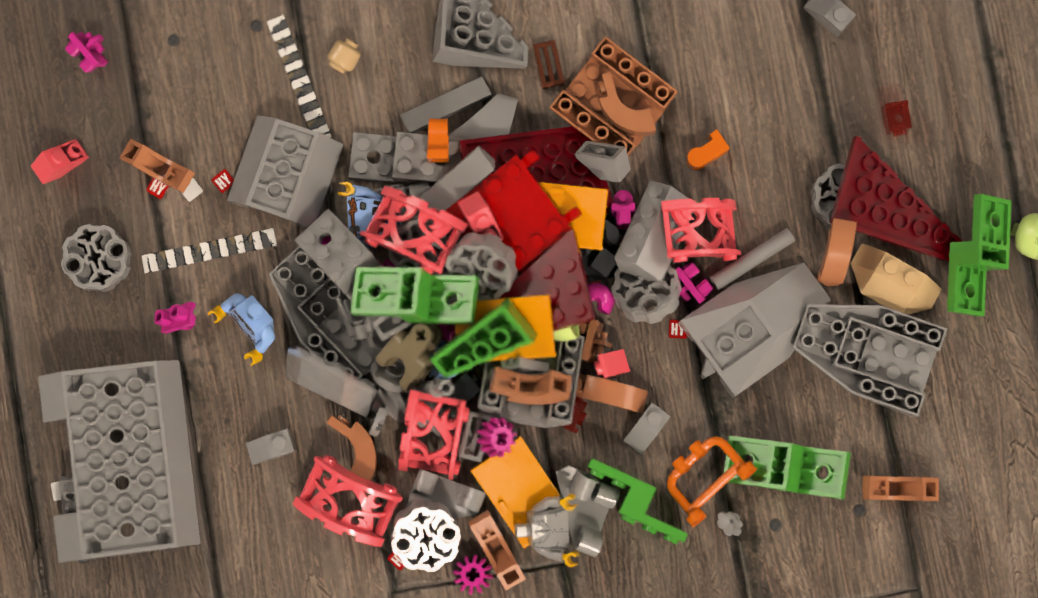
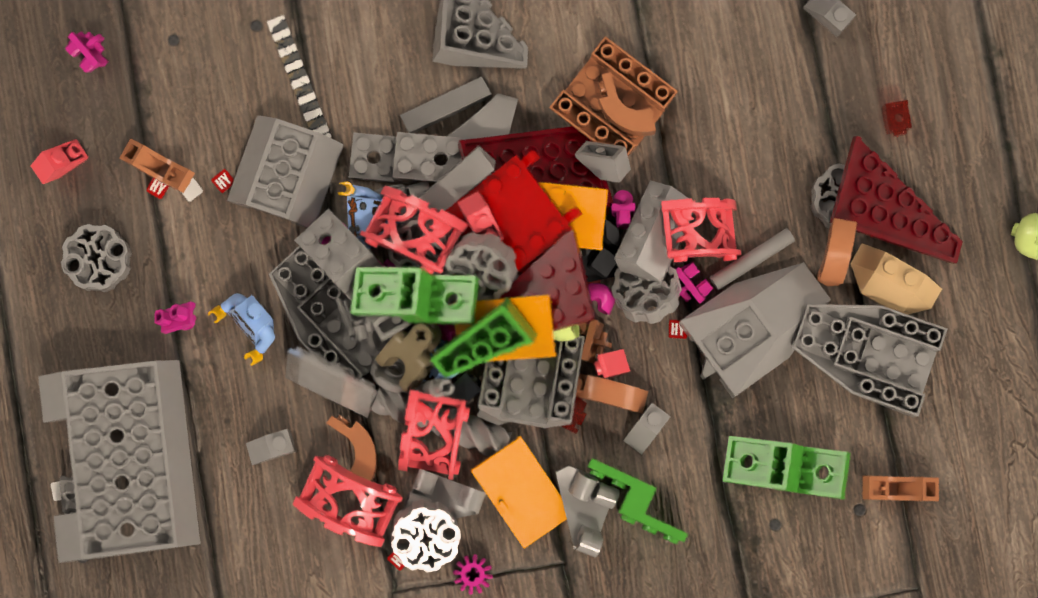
(209, 250): sticker -> none
(344, 55): tan head -> none
(378, 422): light grey tile -> none
(438, 140): orange leg -> none
(464, 441): light grey tile -> none
(496, 437): dark pink gear -> none
(496, 550): nougat arch -> none
(525, 366): light grey tile -> none
(531, 389): nougat arch -> none
(549, 528): light grey torso -> none
(553, 83): copper tile -> none
(683, 465): orange bar -> none
(701, 157): orange leg -> none
(730, 523): light grey plant -> none
(984, 253): bright green bracket -> none

